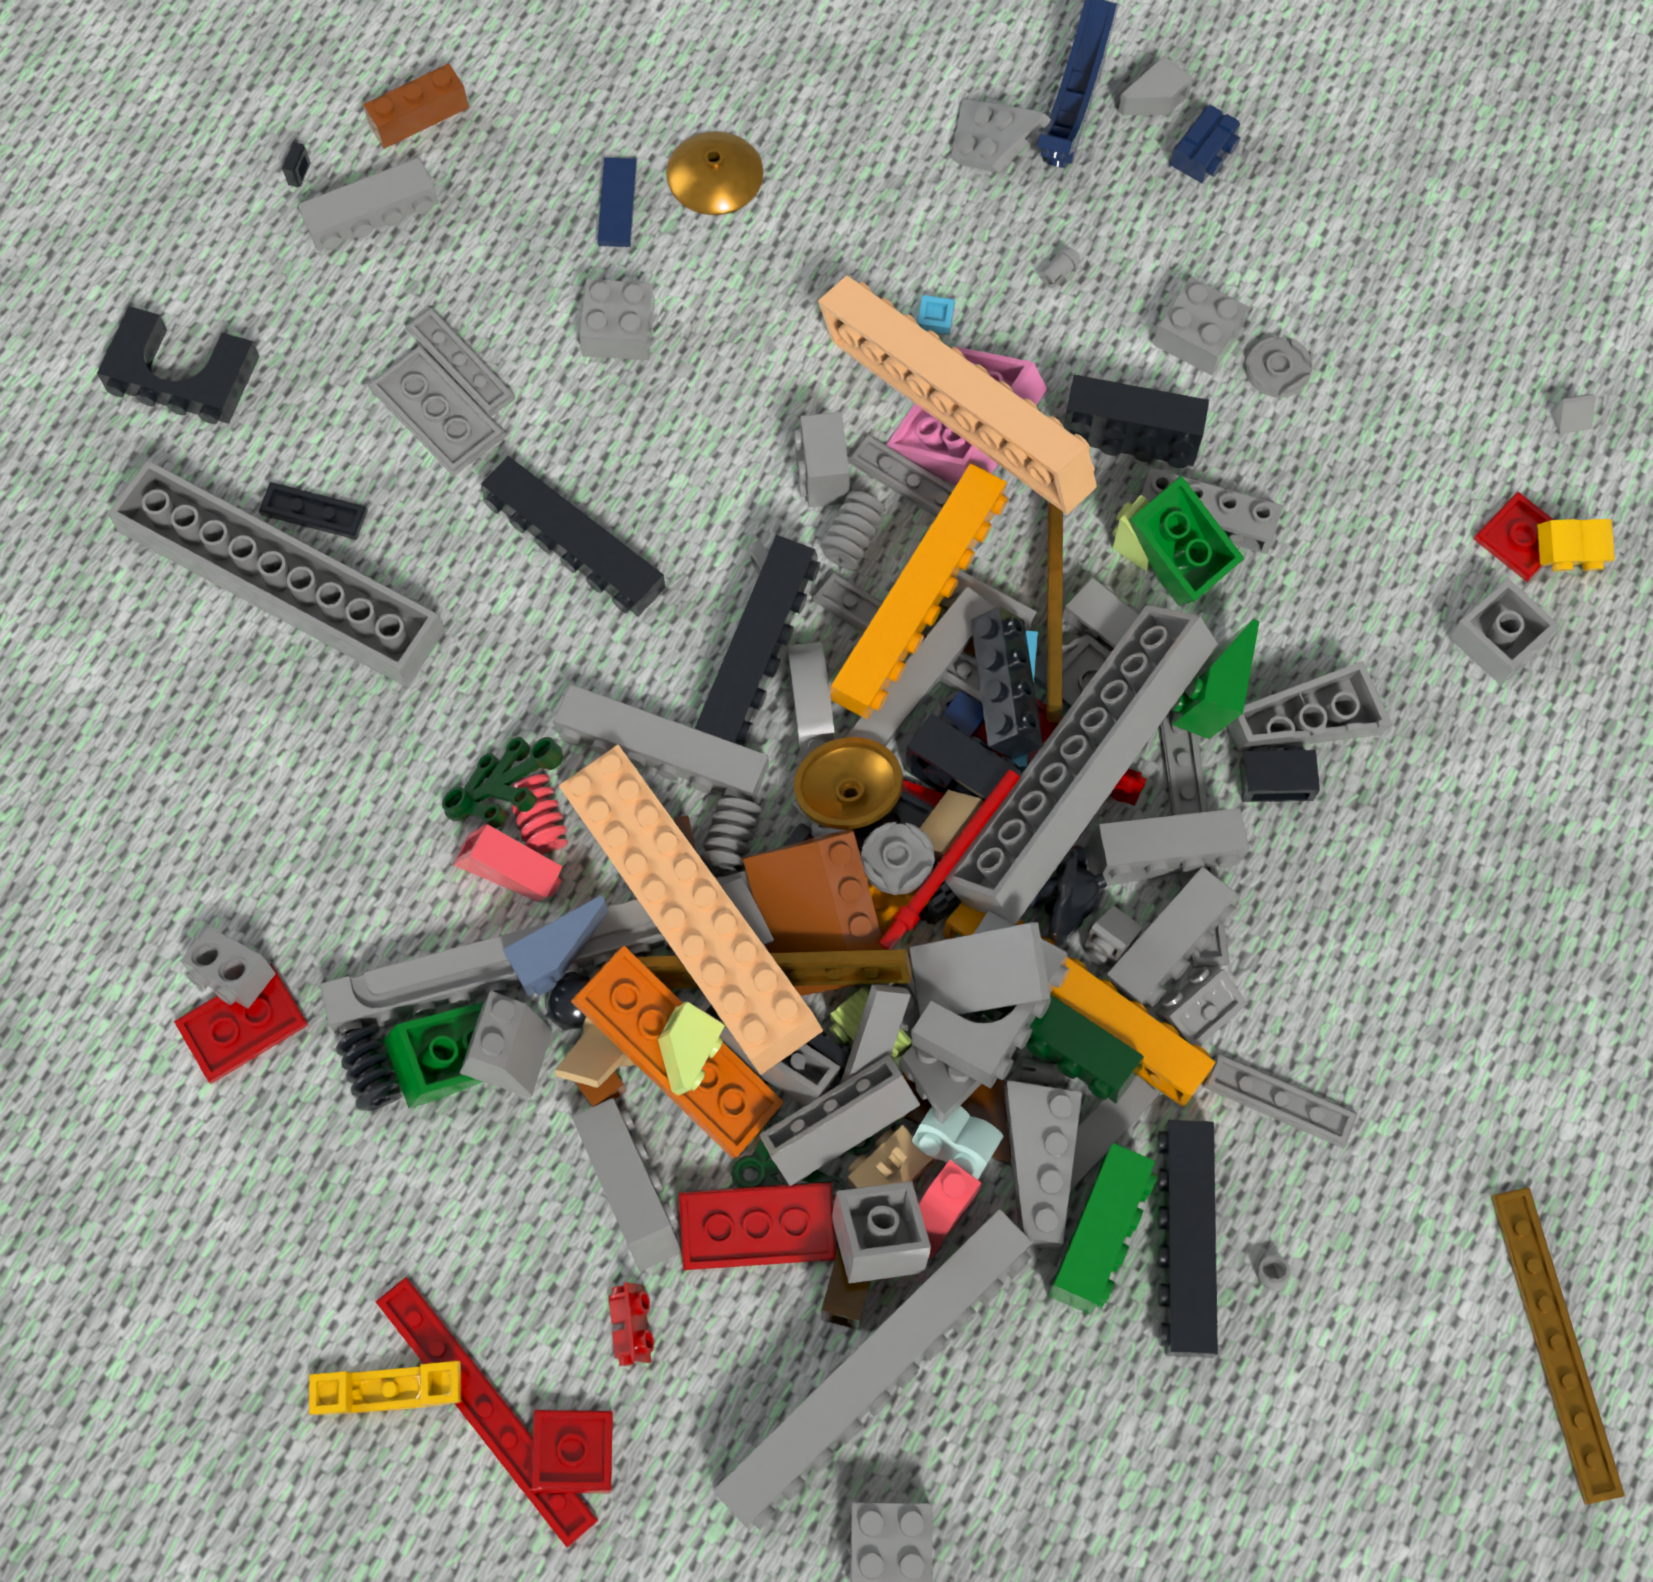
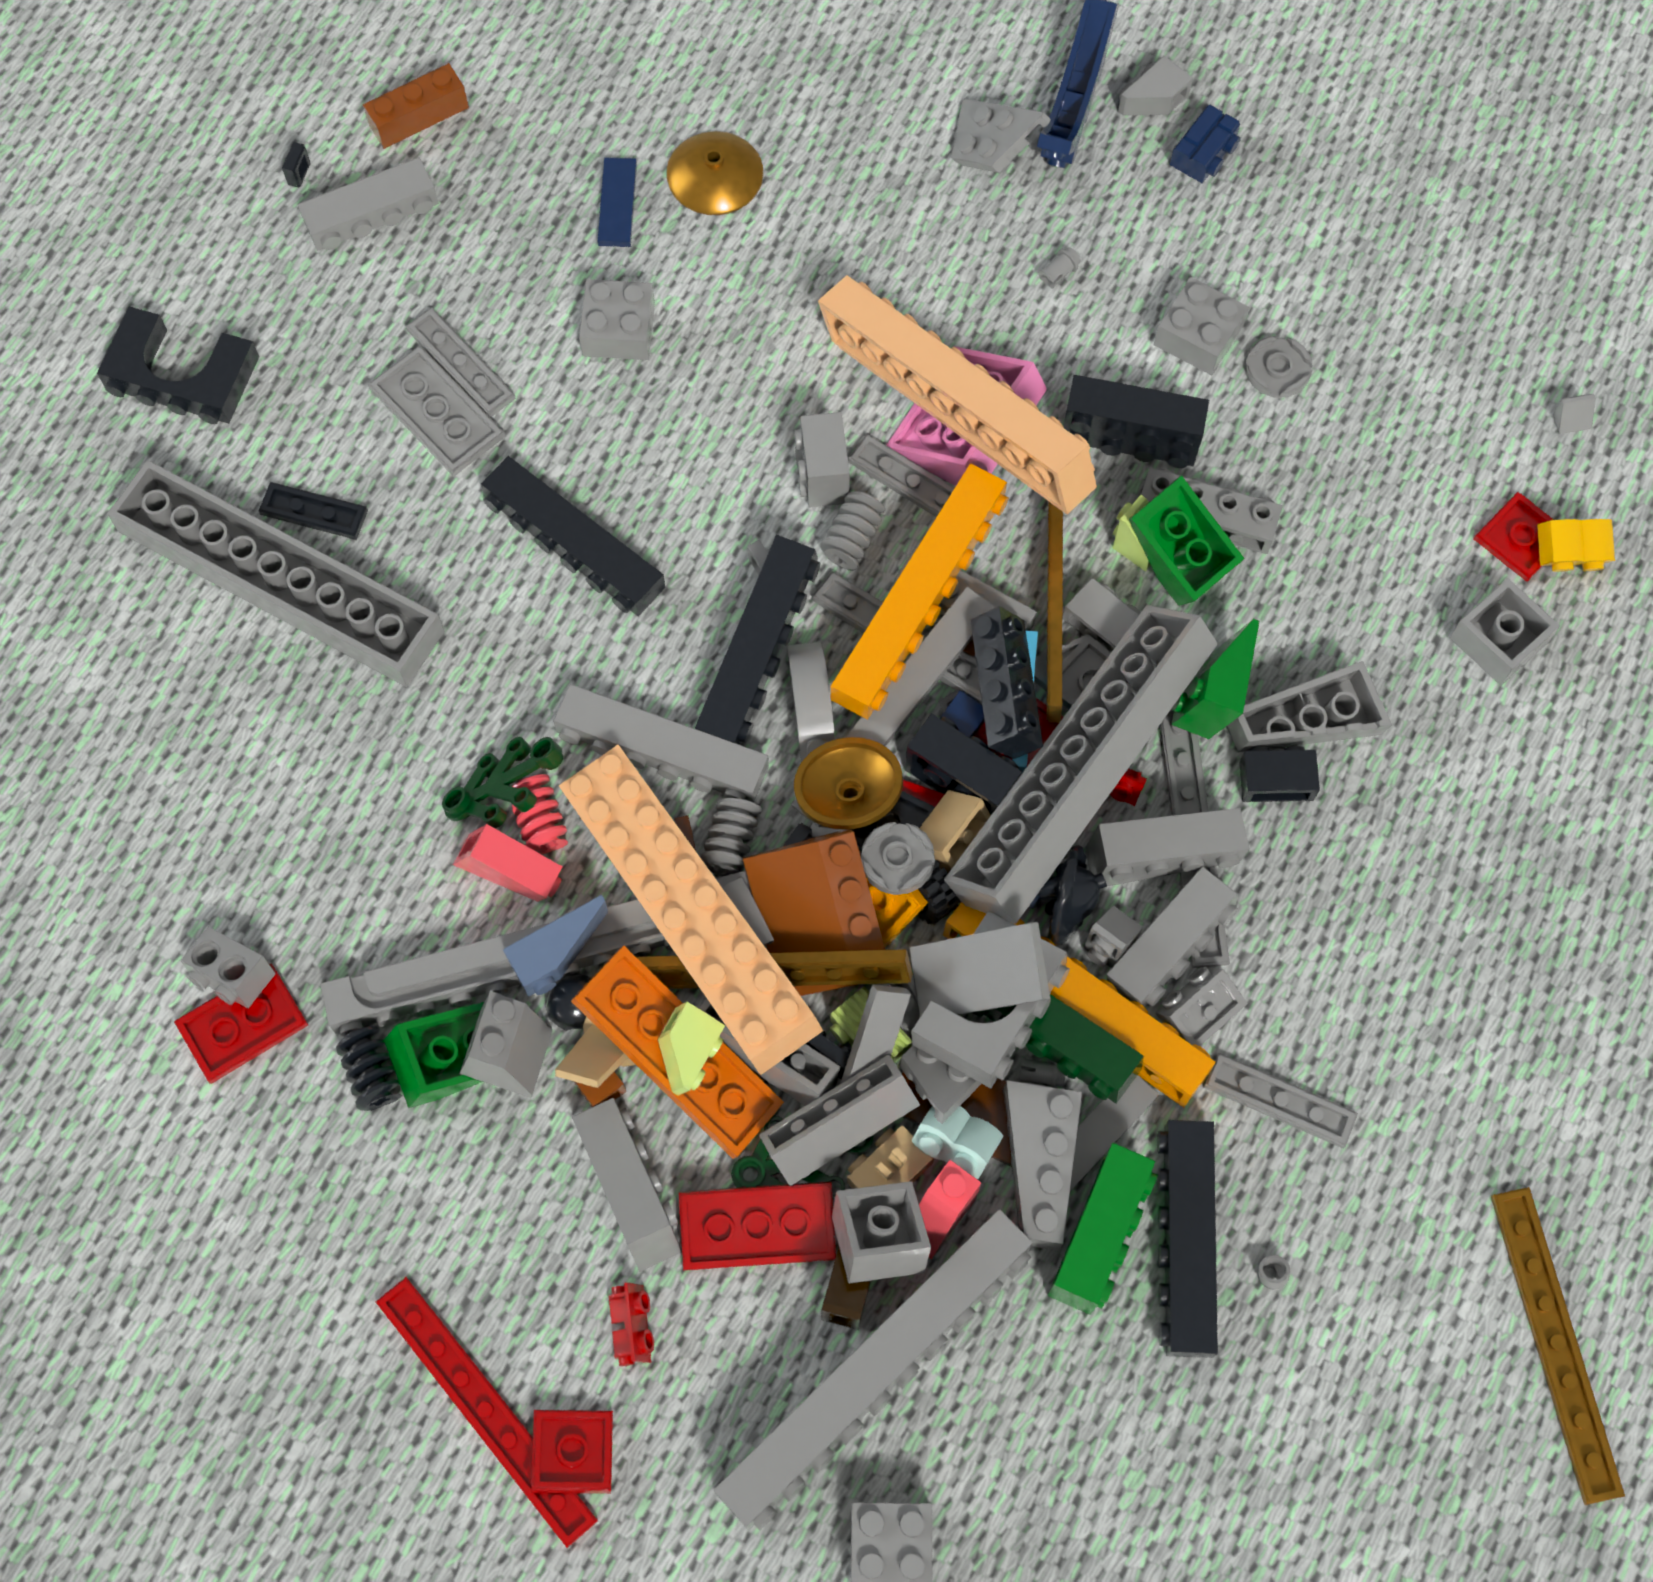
(385, 1389): yellow slope -> none
(907, 915): red bar -> none
(936, 314): medium azure plate -> none

